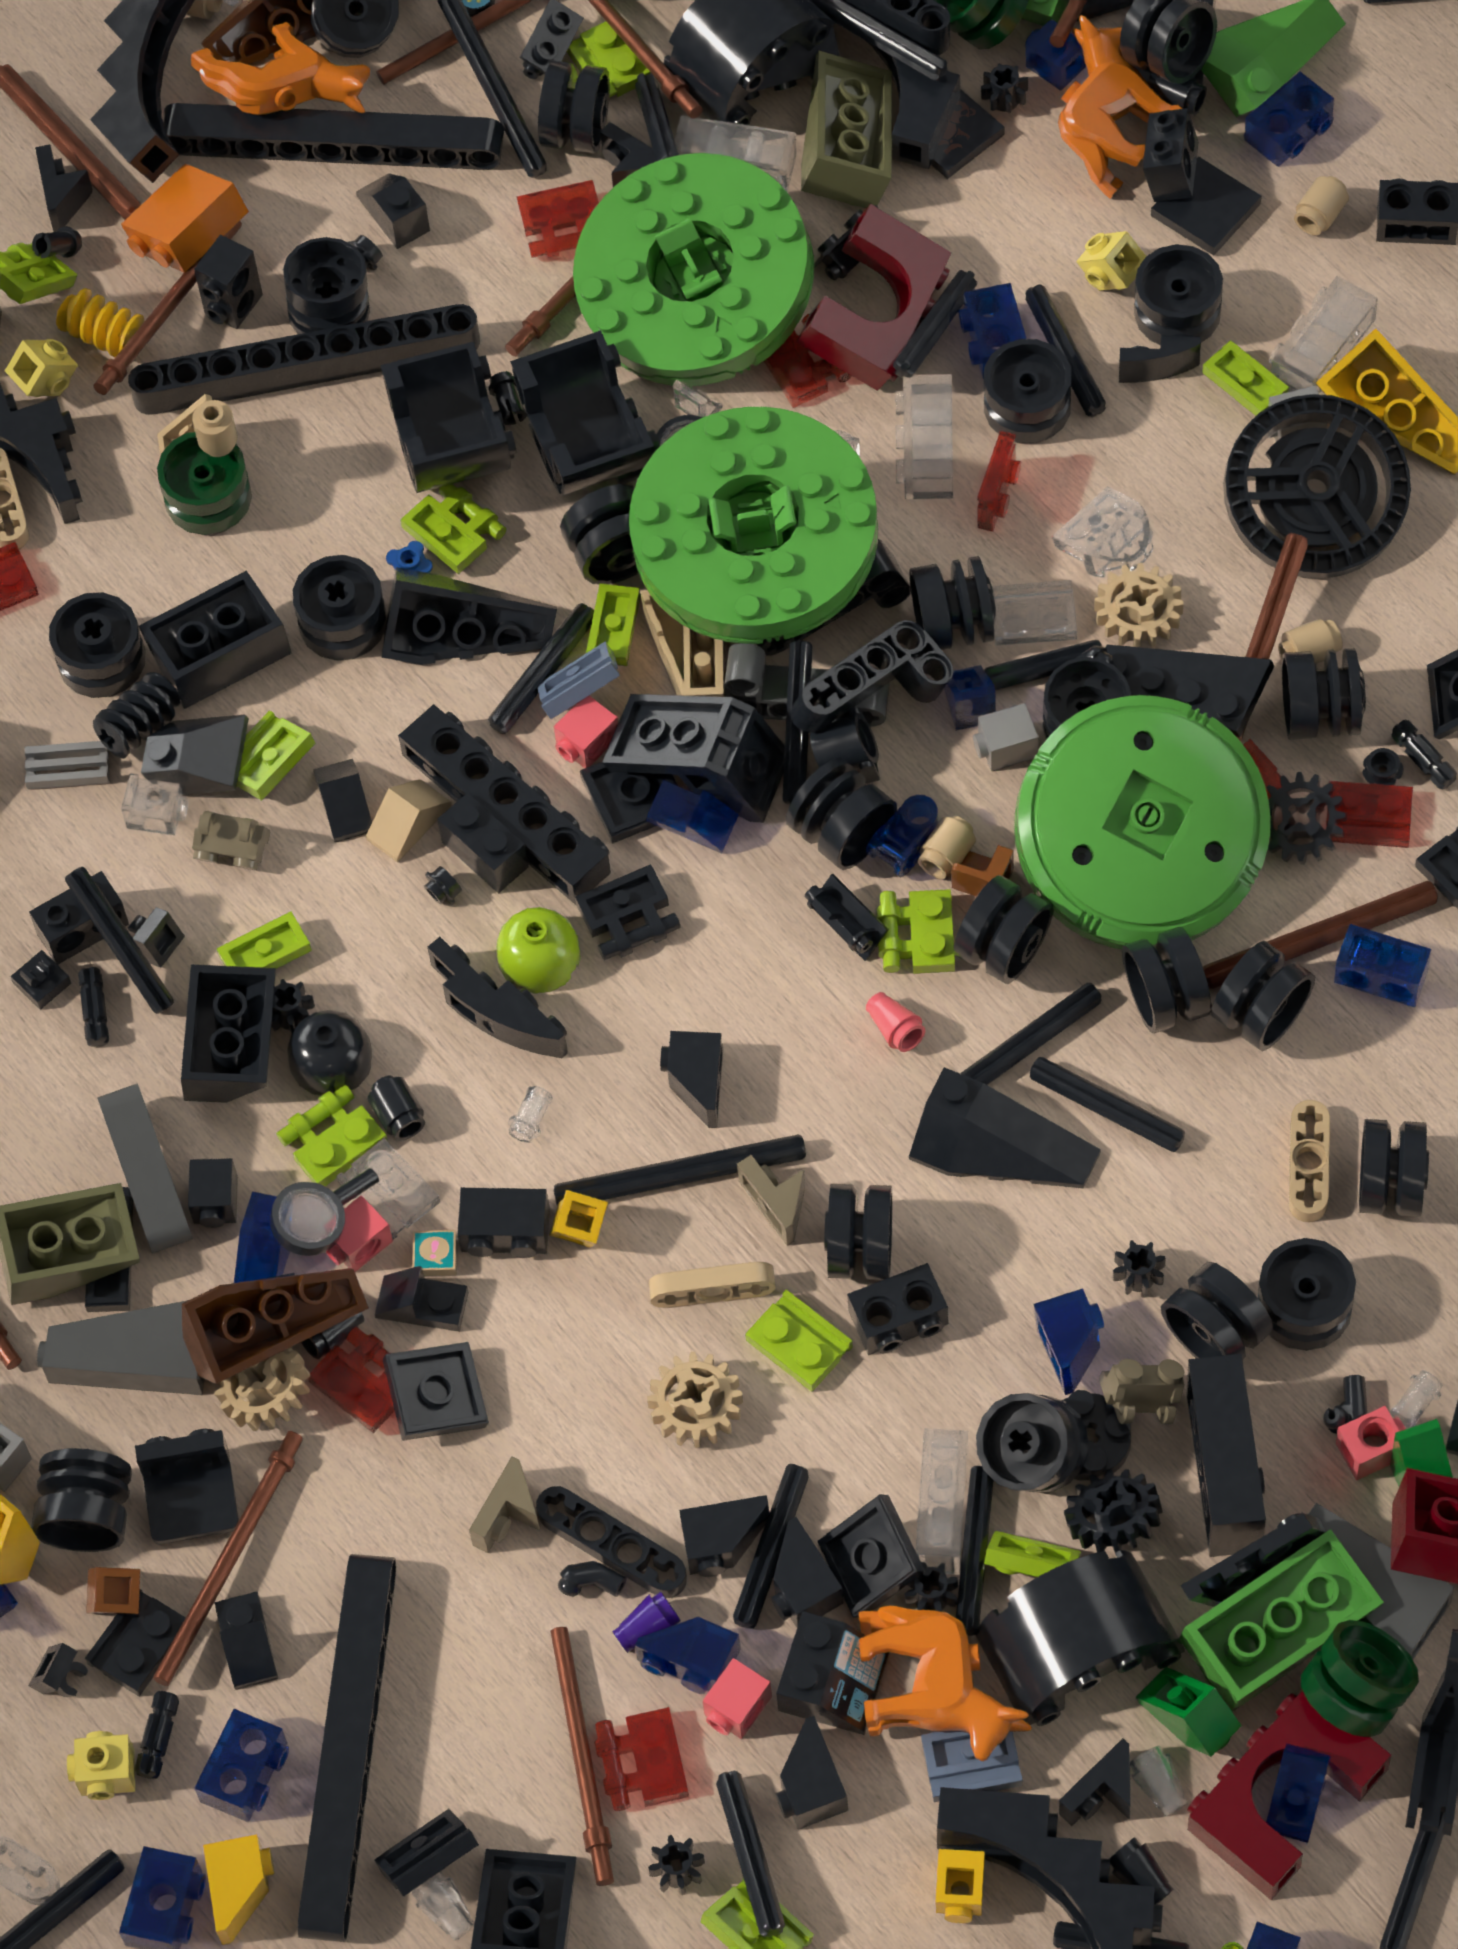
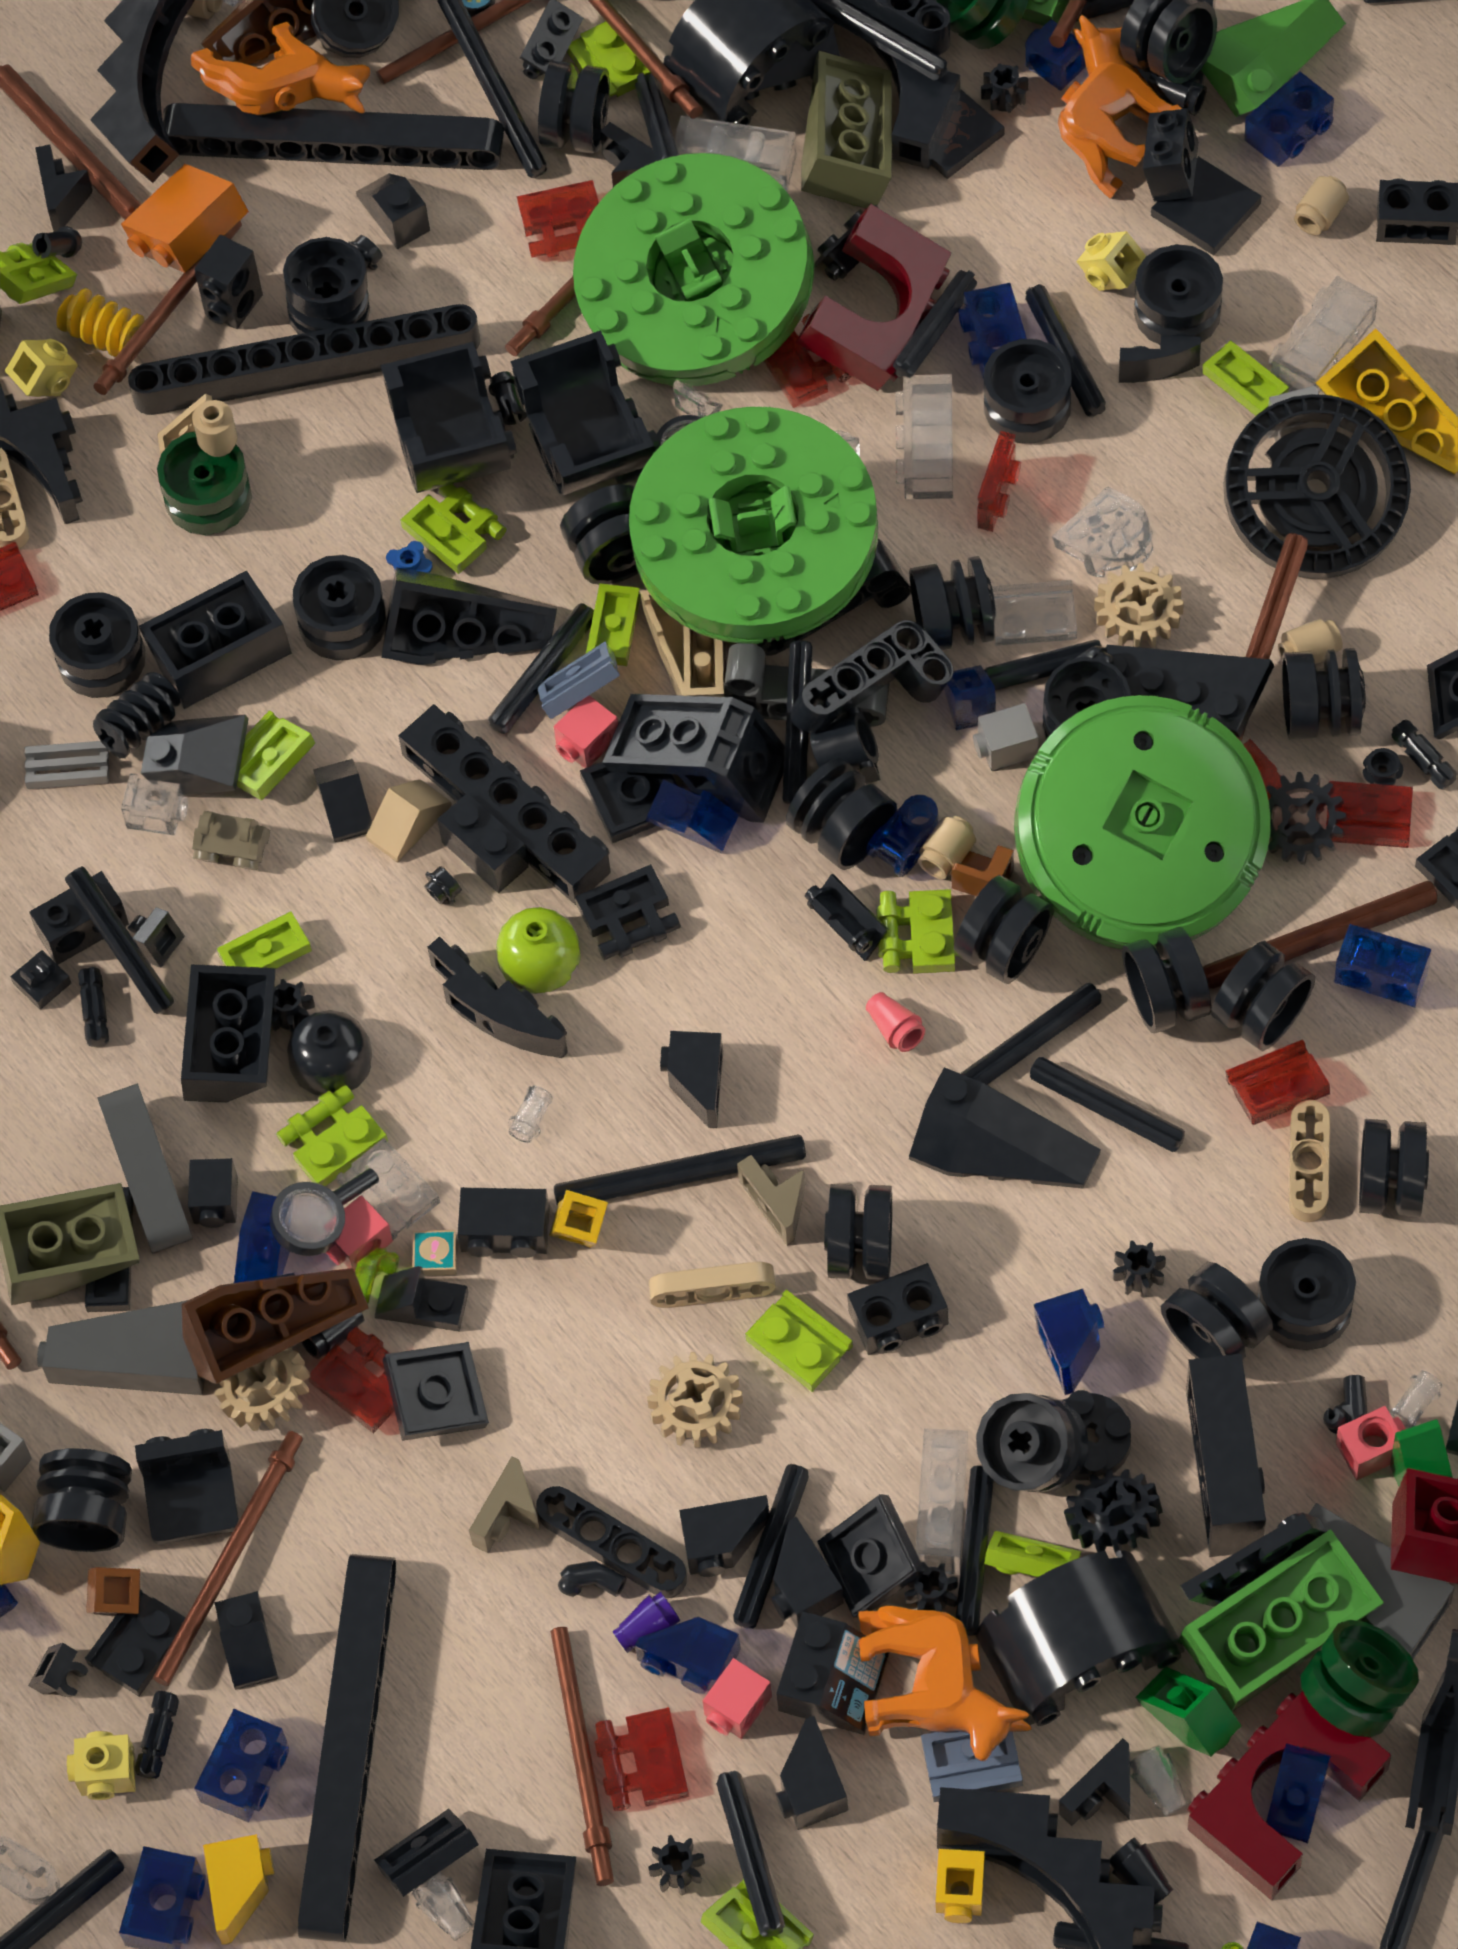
(372, 1266): none -> clear neon green arm
(396, 1107): black brick -> none
(1143, 1389): dark tan piece -> none
(1277, 1082): none -> clear red plate

